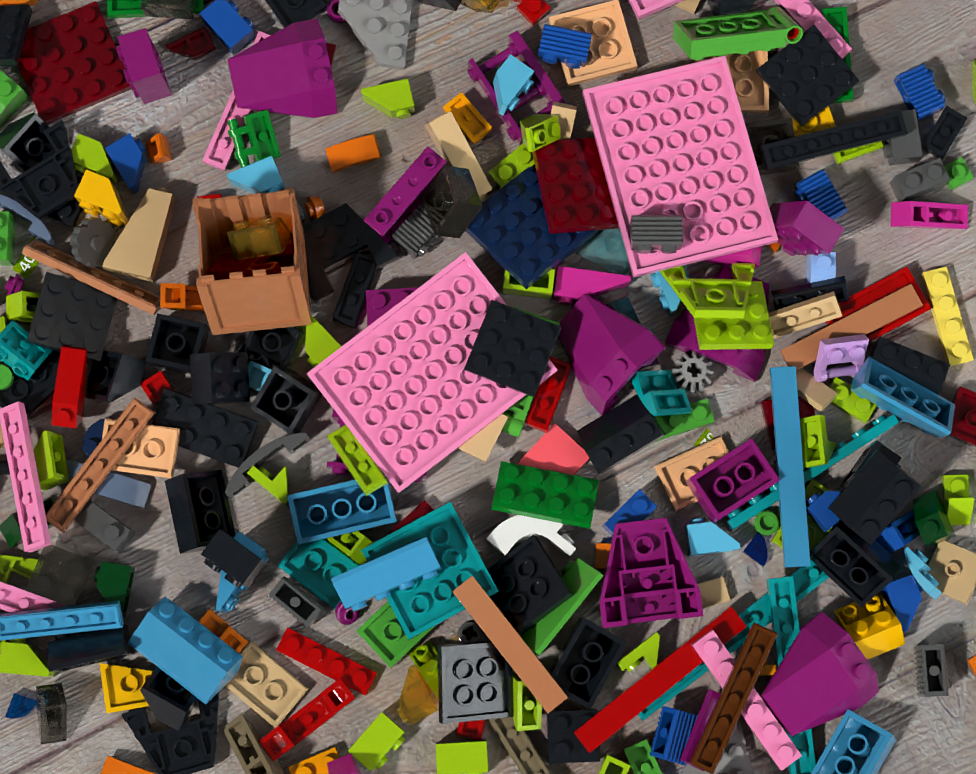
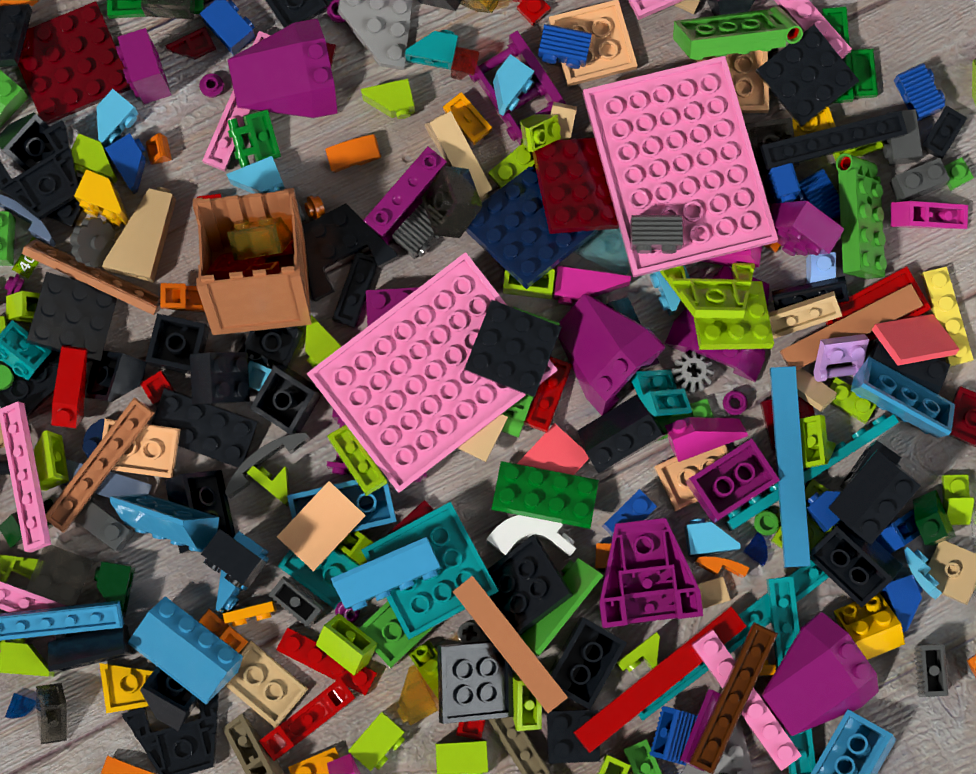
(113, 116): none -> medium azure slope
(166, 520): none -> dark azure slope
(216, 90): none -> magenta plate
(239, 617): none -> light orange plate
(321, 526): none -> light nougat tile
(346, 644): none -> lime brick
(434, 50): none -> teal slope
(464, 62): none -> clear red bracket
(700, 434): none -> dark pink slope
(714, 564): none -> orange slope
(738, 396): none -> magenta plate
(782, 184): none -> blue brick
(861, 217): none -> bright green hinge
(864, 69): none -> green tile
(915, 339): none -> coral tile

